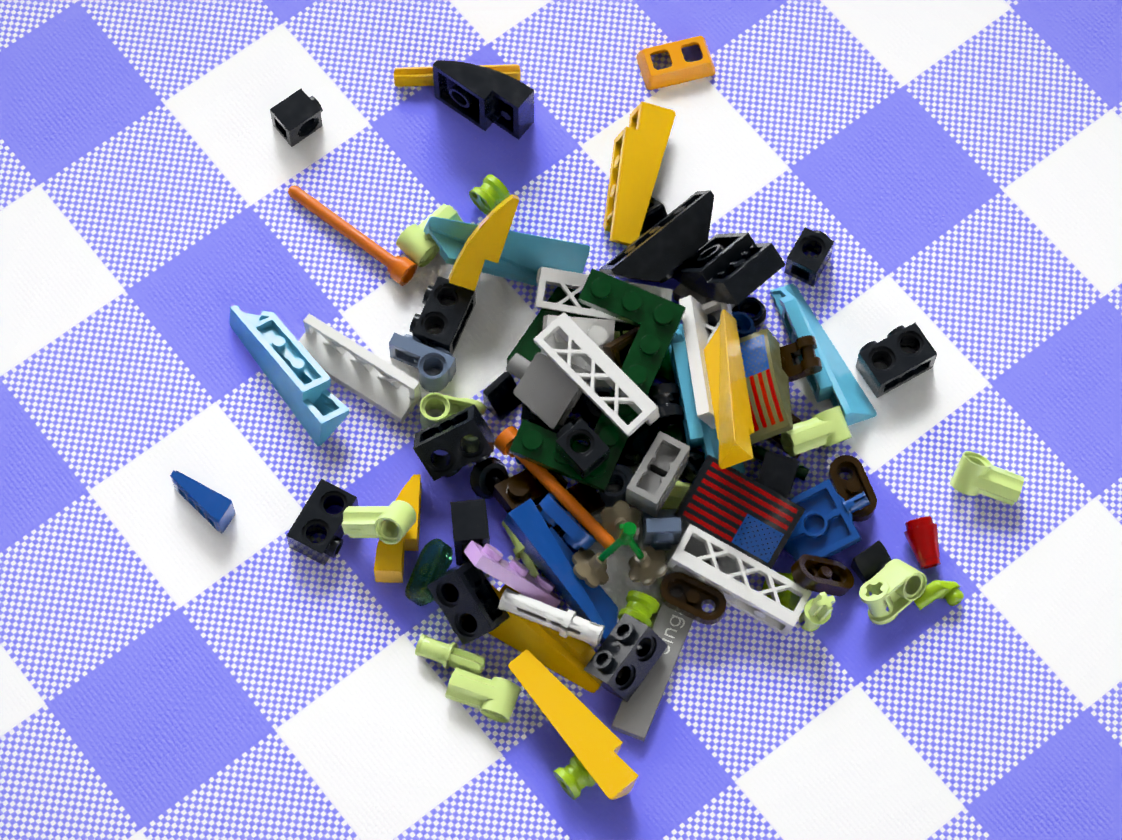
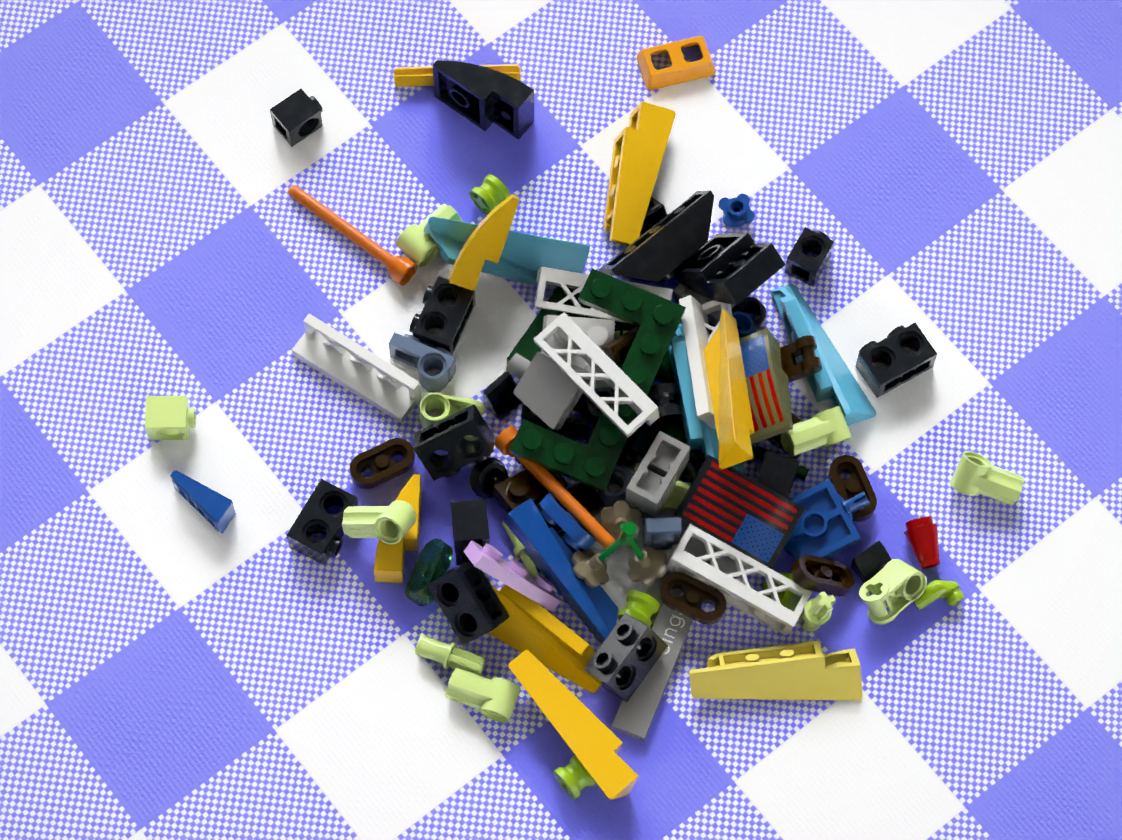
(169, 418): none -> yellowish green brick
(290, 371): medium azure wedge -> none
(381, 463): none -> dark brown plate
(564, 622): white pin -> none
(585, 462): black brick -> none
(736, 219): none -> blue plate
(780, 673): none -> light yellow wedge

